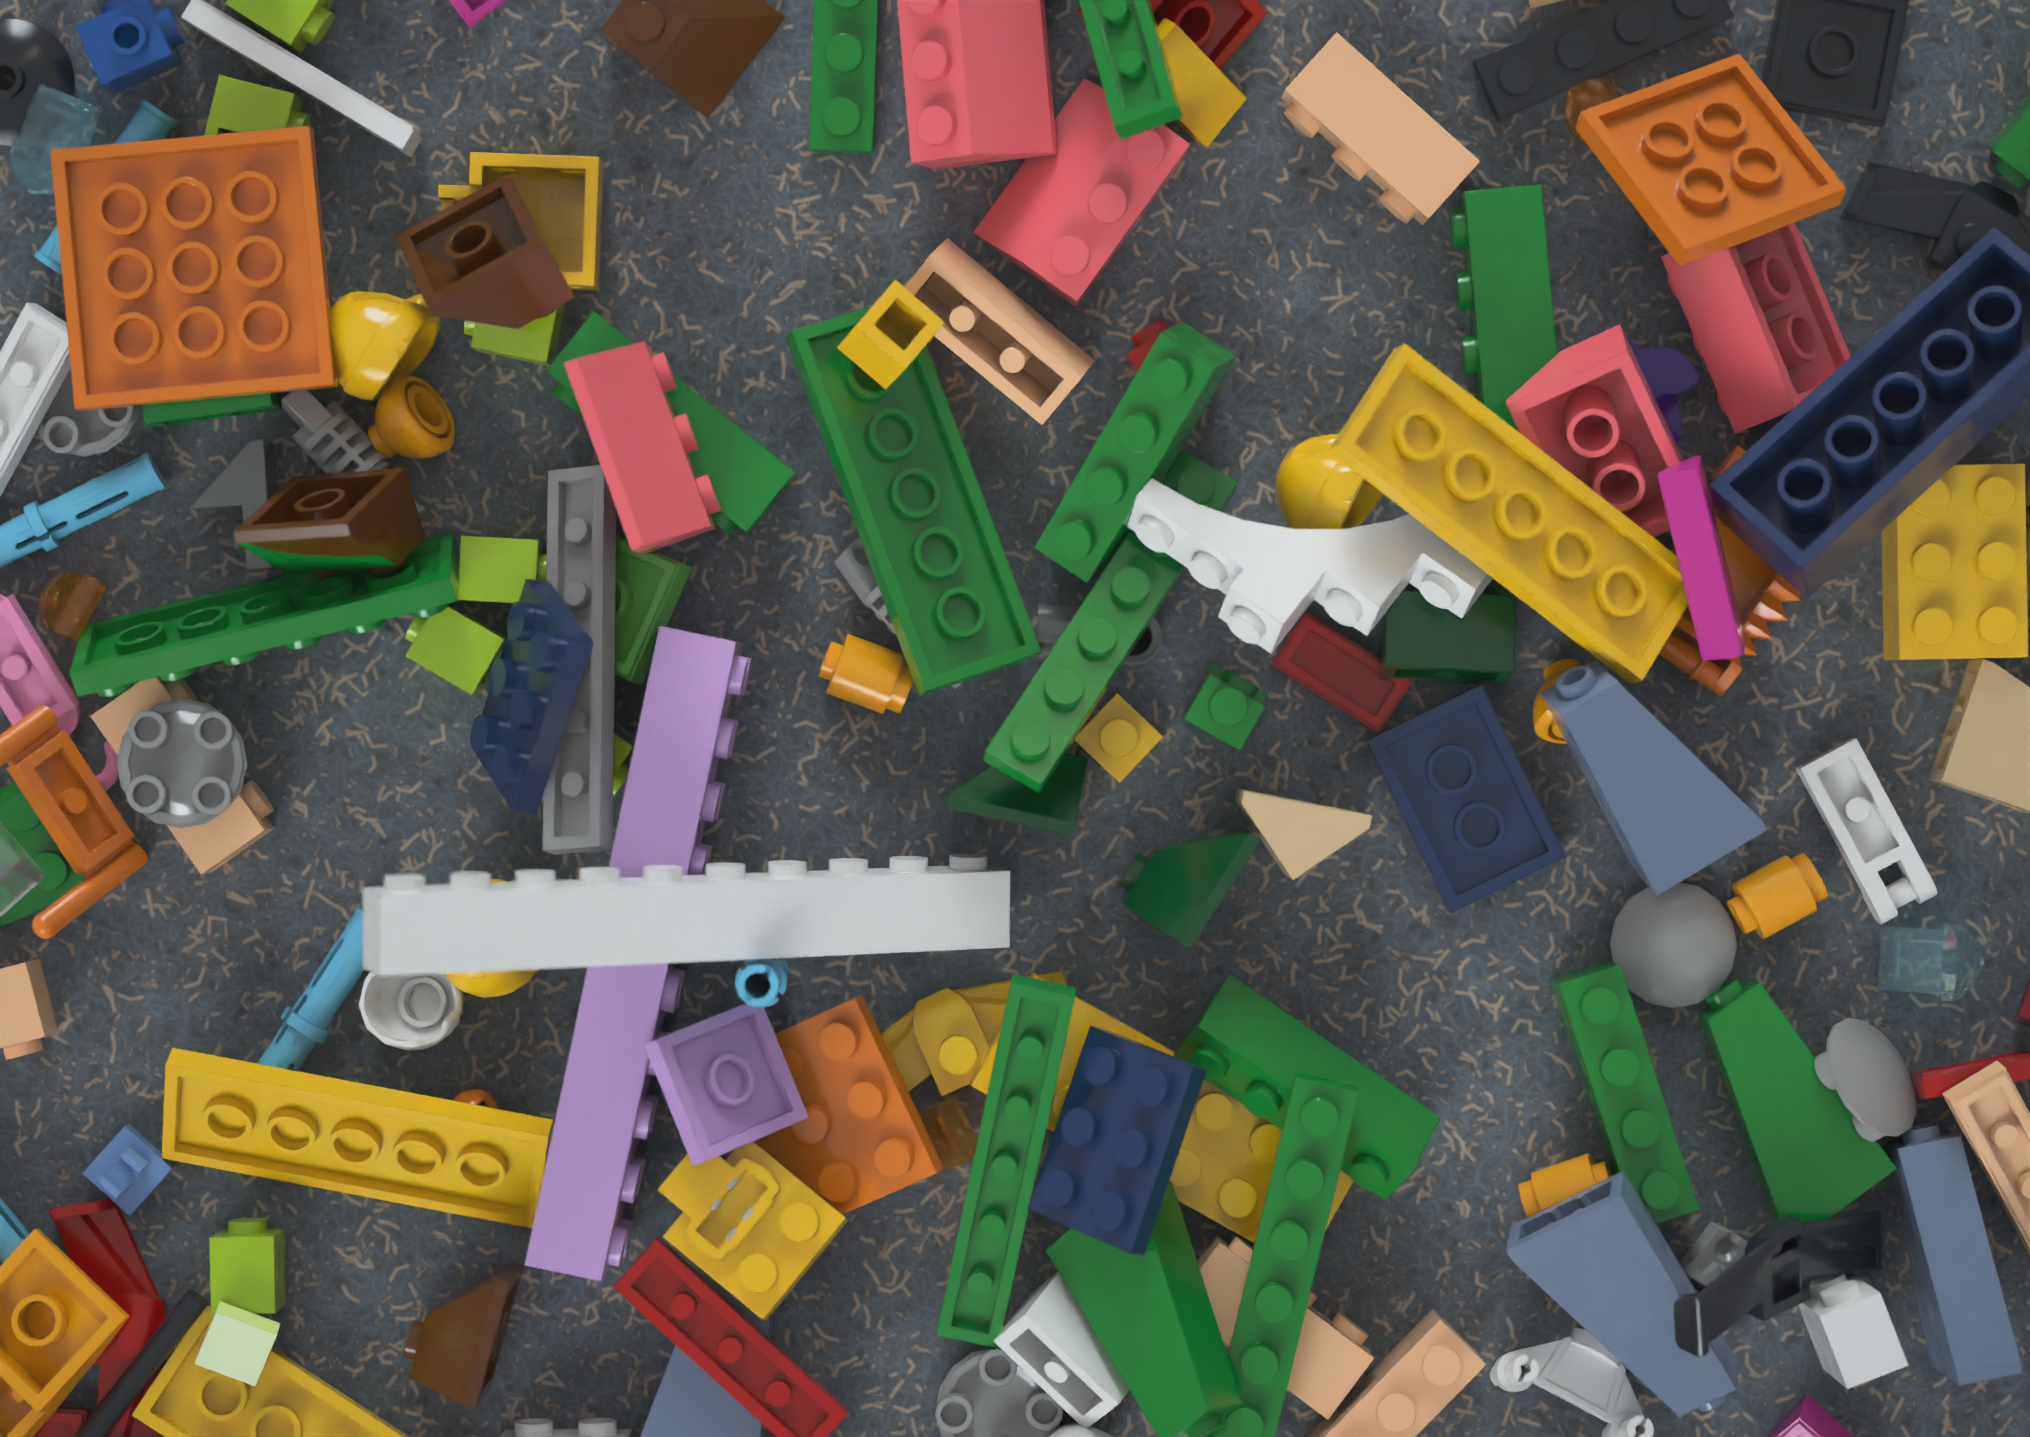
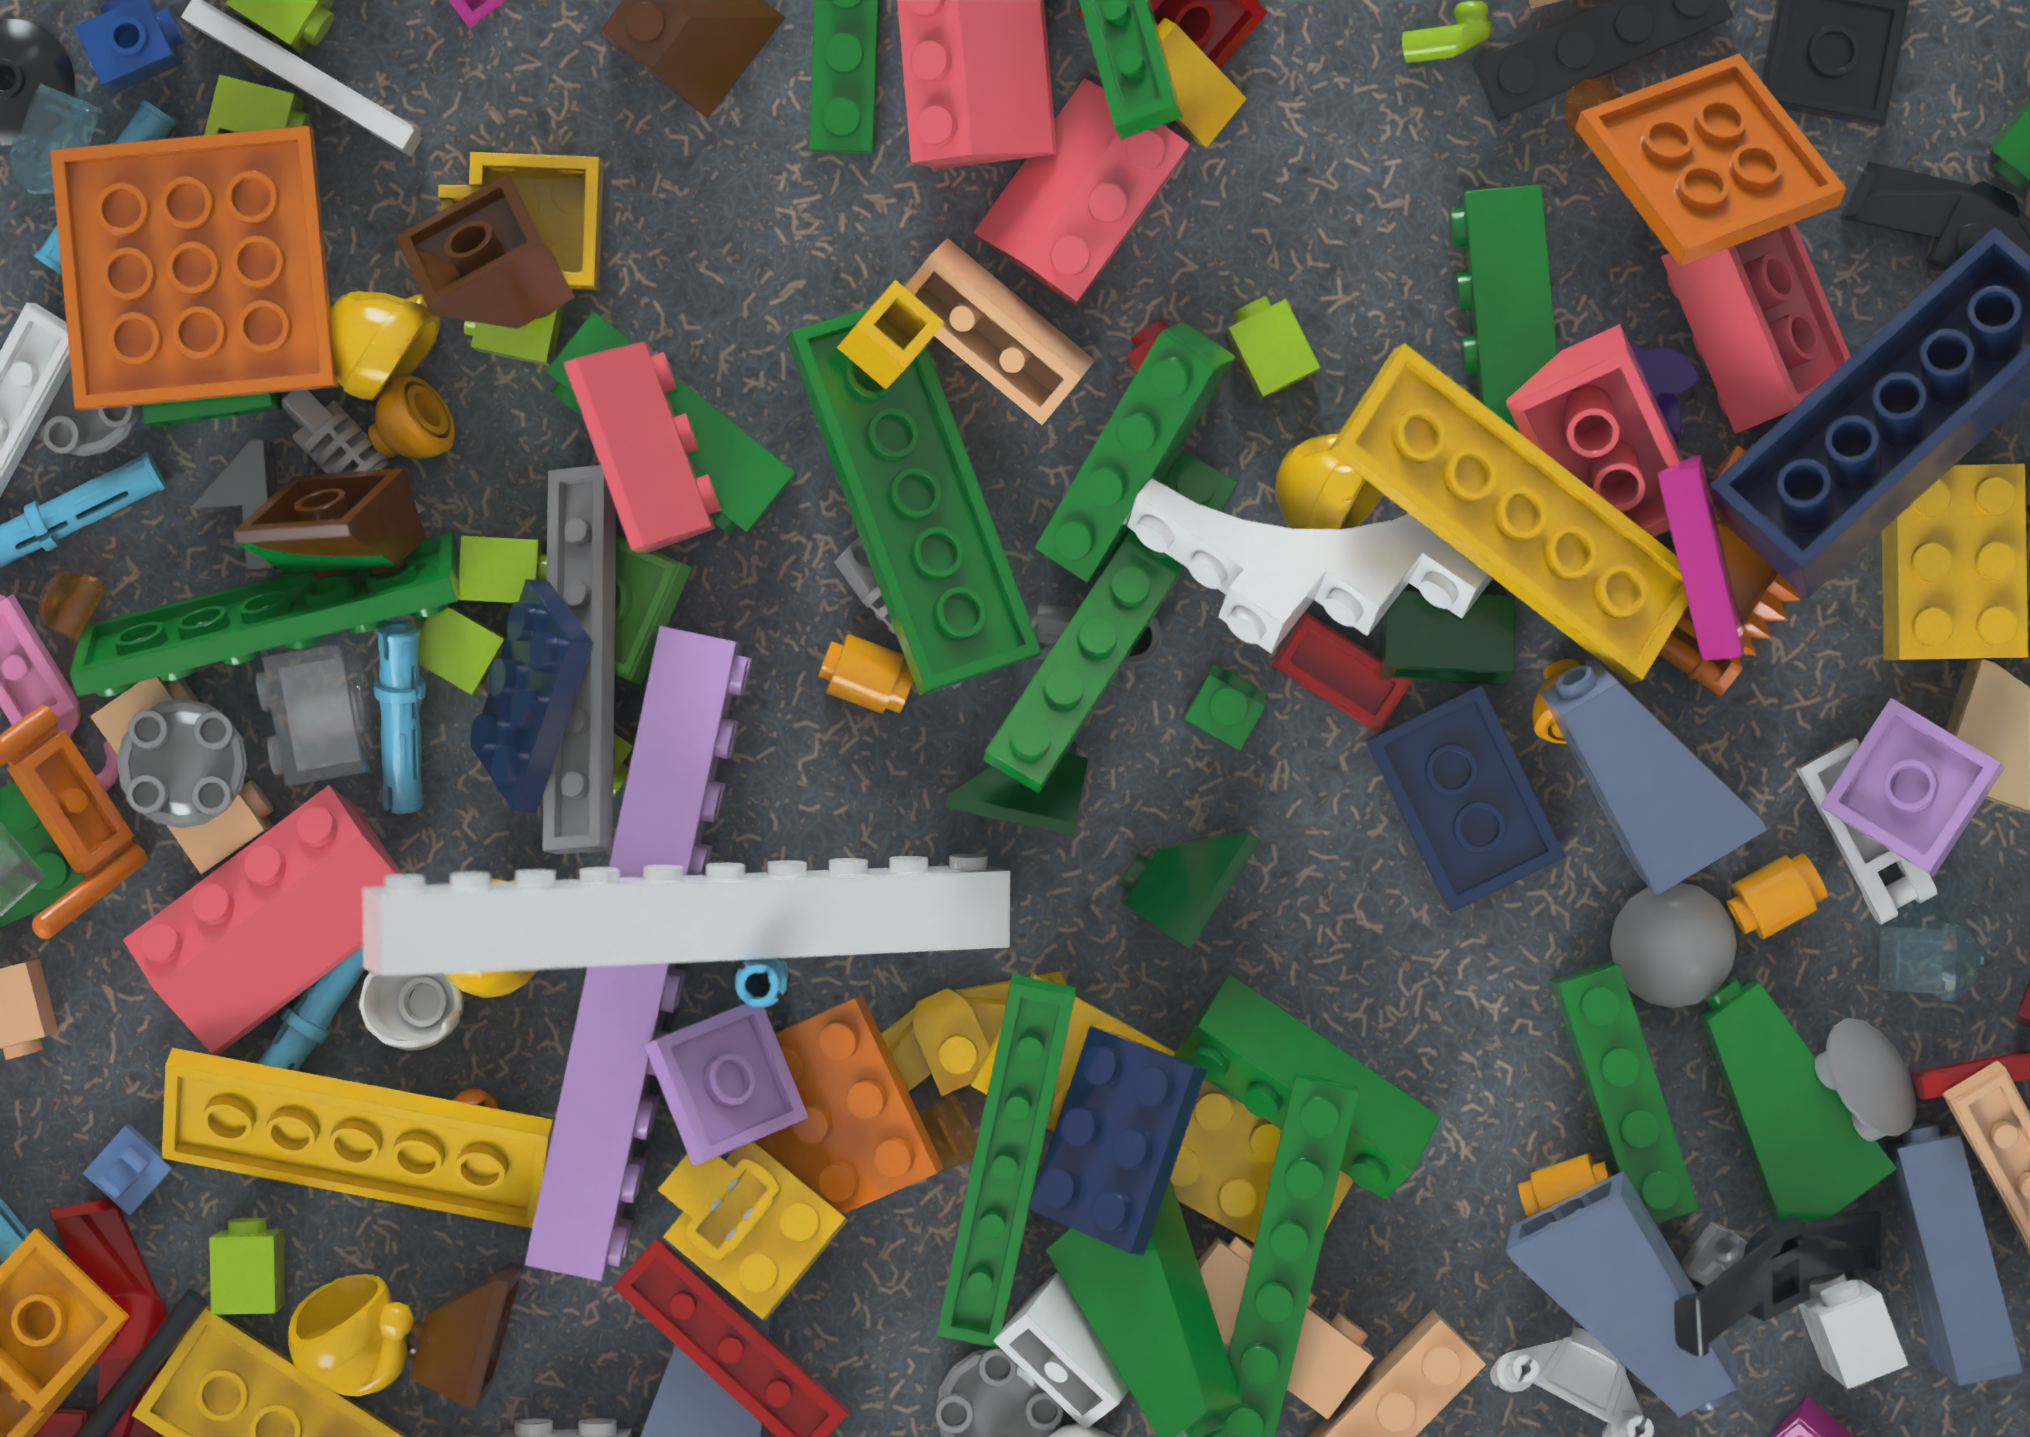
(237, 1343): yellowish green tile -> none
(265, 921): none -> coral slope
(318, 714): none -> clear brick
(350, 1335): none -> yellow piece
(399, 693): none -> medium azure pin
(1118, 737): yellow plate -> none
(1271, 346): none -> lime brick
(1299, 831): tan slope -> none
(1377, 131): light nougat brick -> none
(1450, 40): none -> lime arm
(1912, 786): none -> lavender tile

